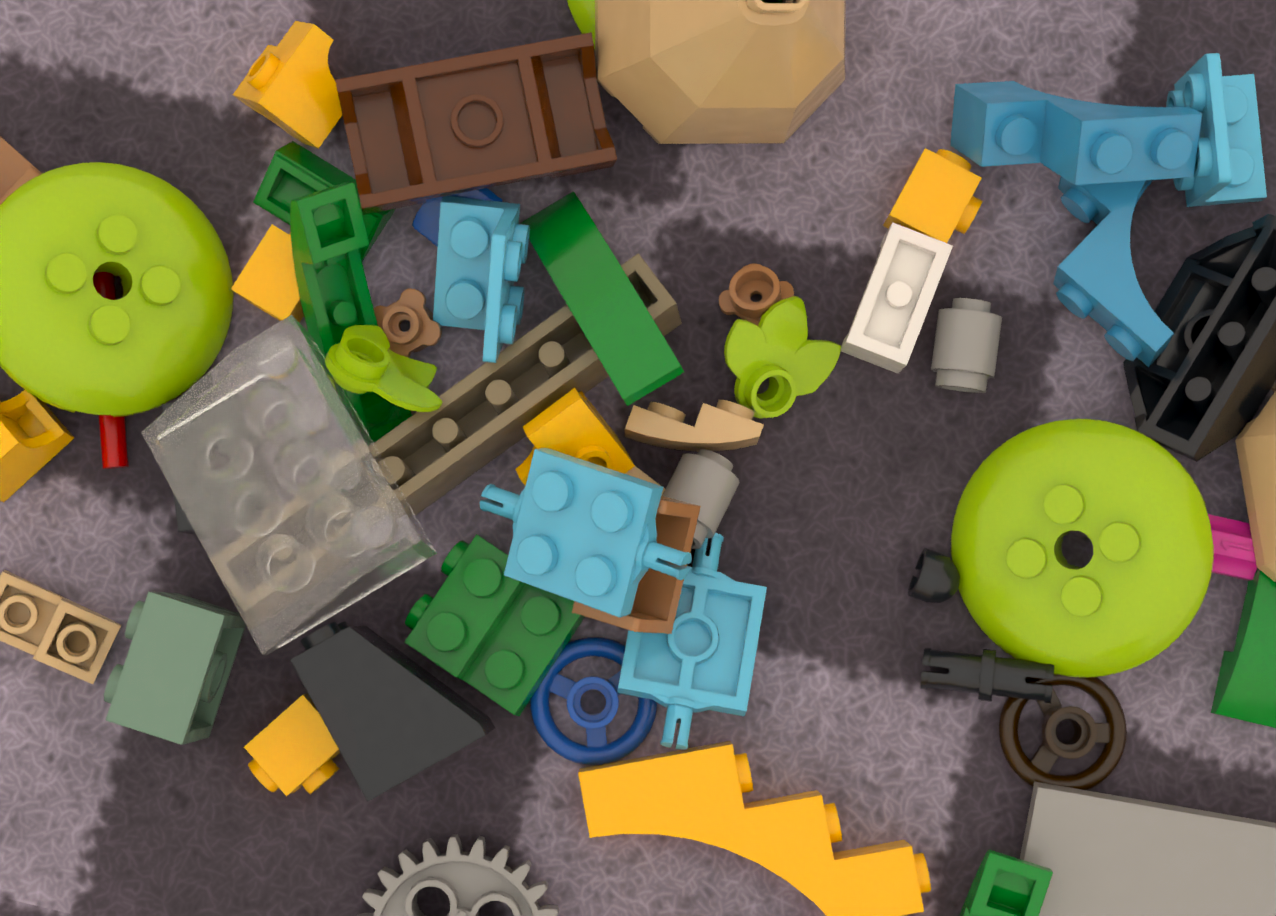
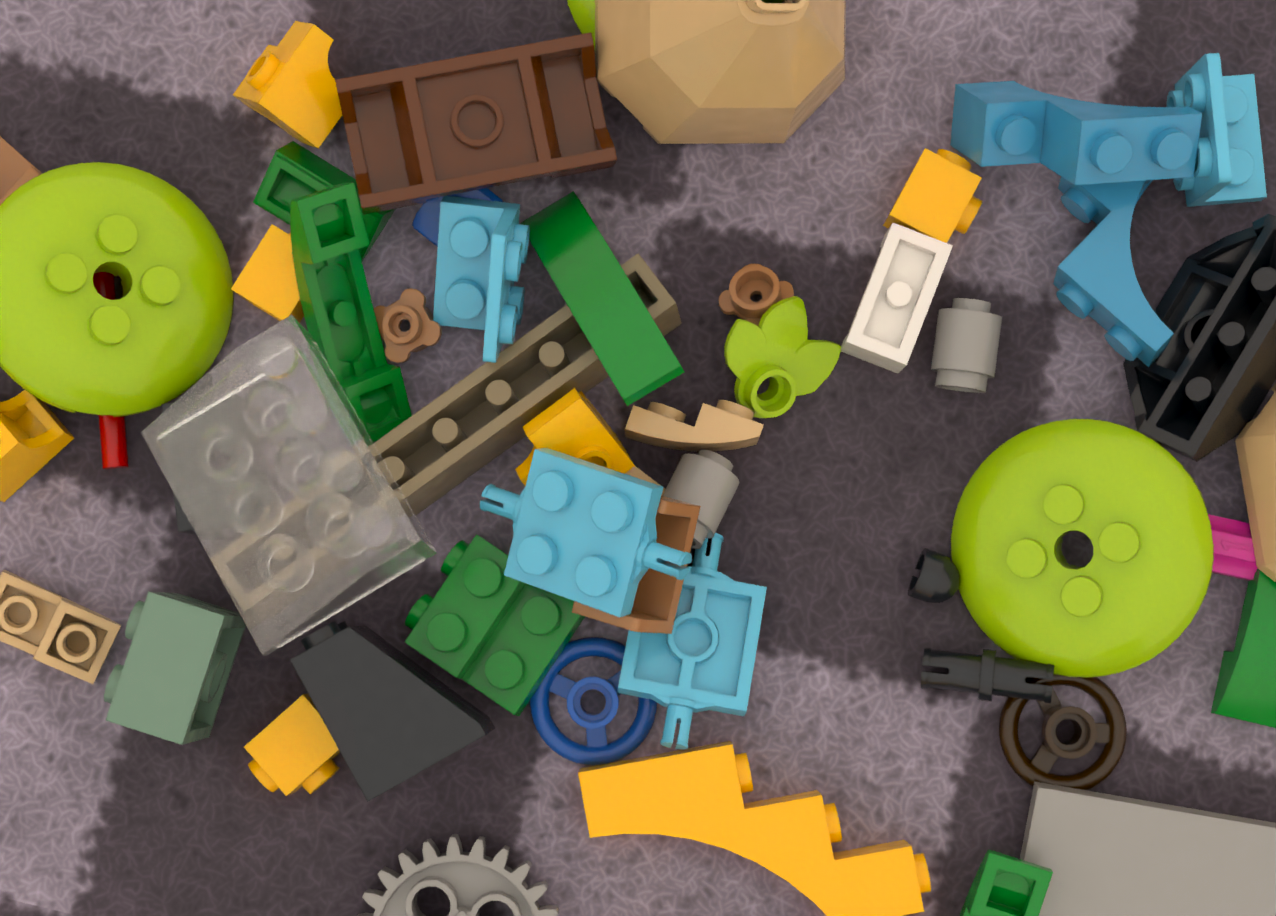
(368, 365): lime plate -> none

